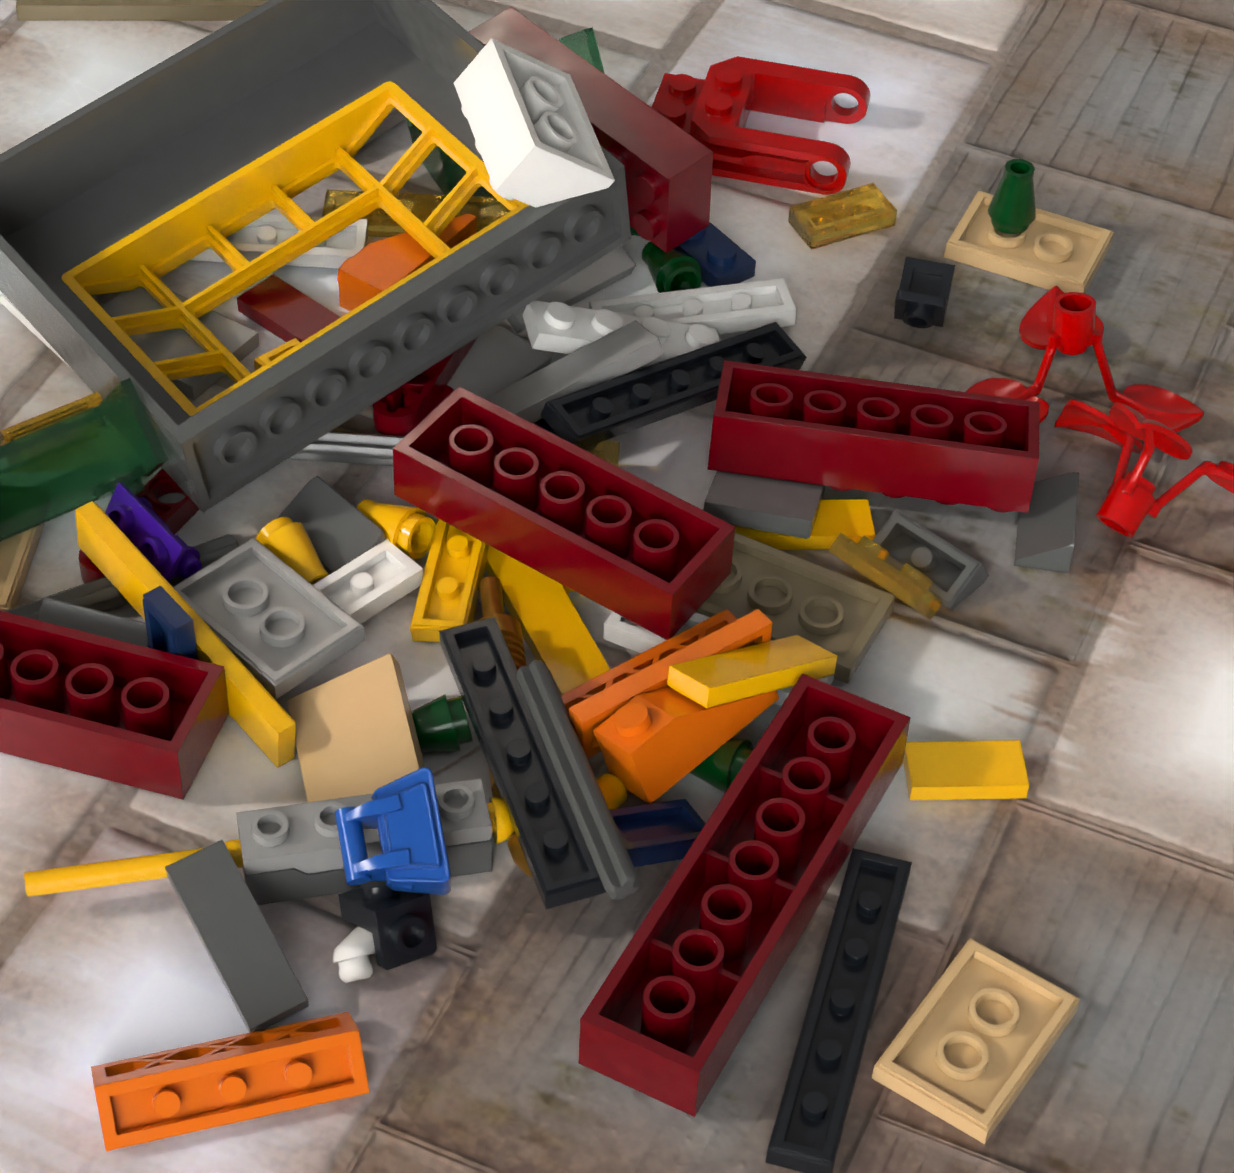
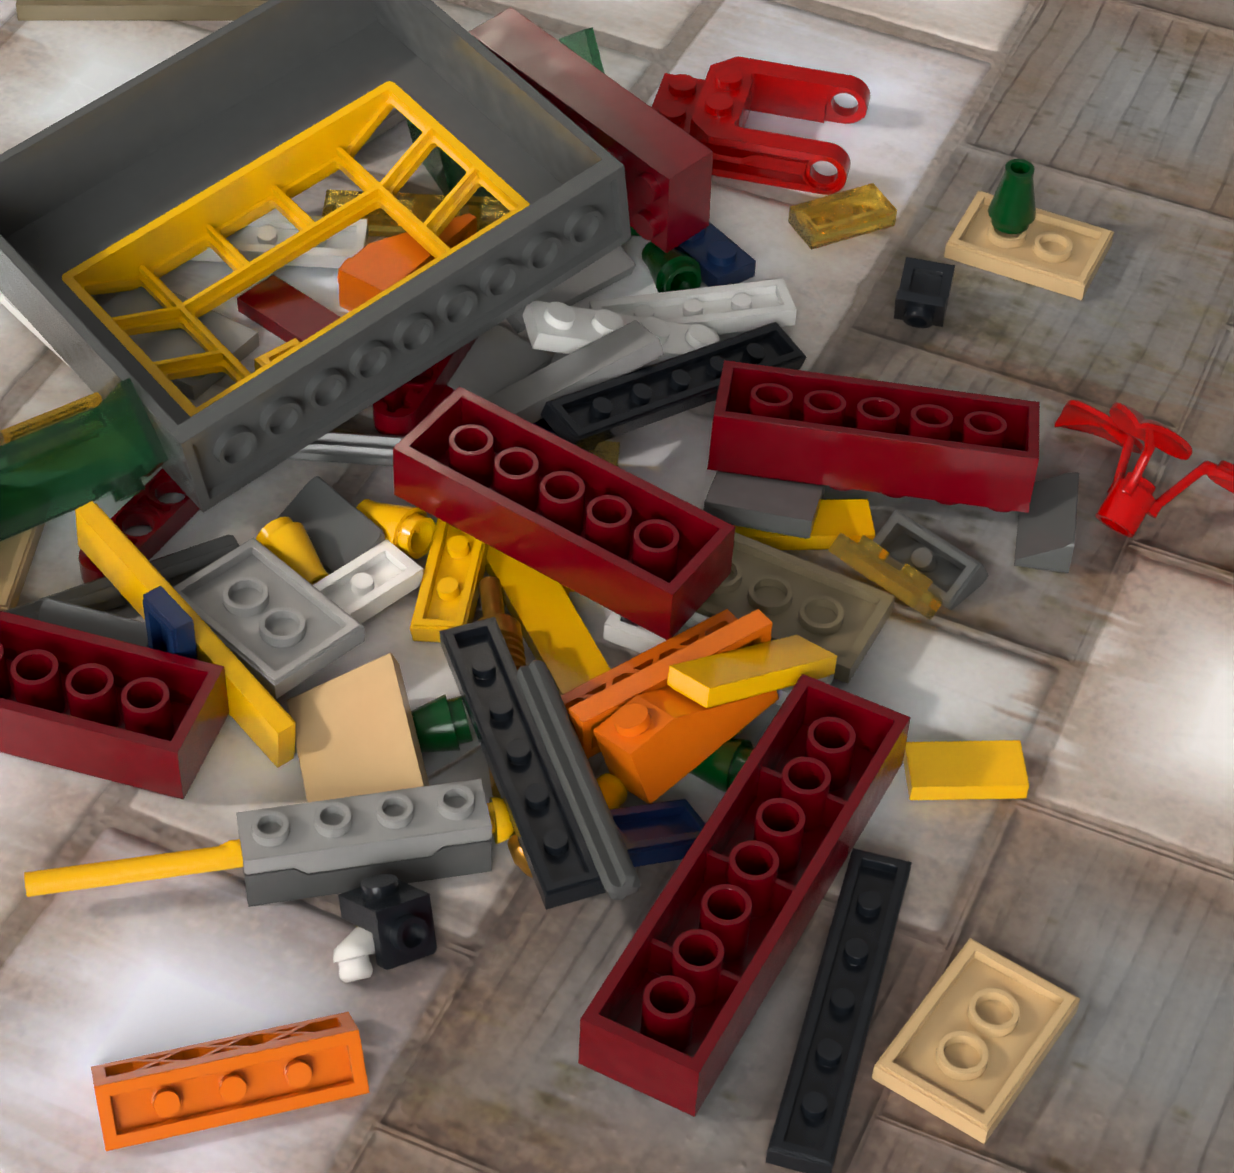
(152, 535): dark purple hinge -> none
(236, 937): dark grey tile -> none
(409, 837): blue piece -> none
(530, 128): white slope -> none
(1071, 326): red plant -> none

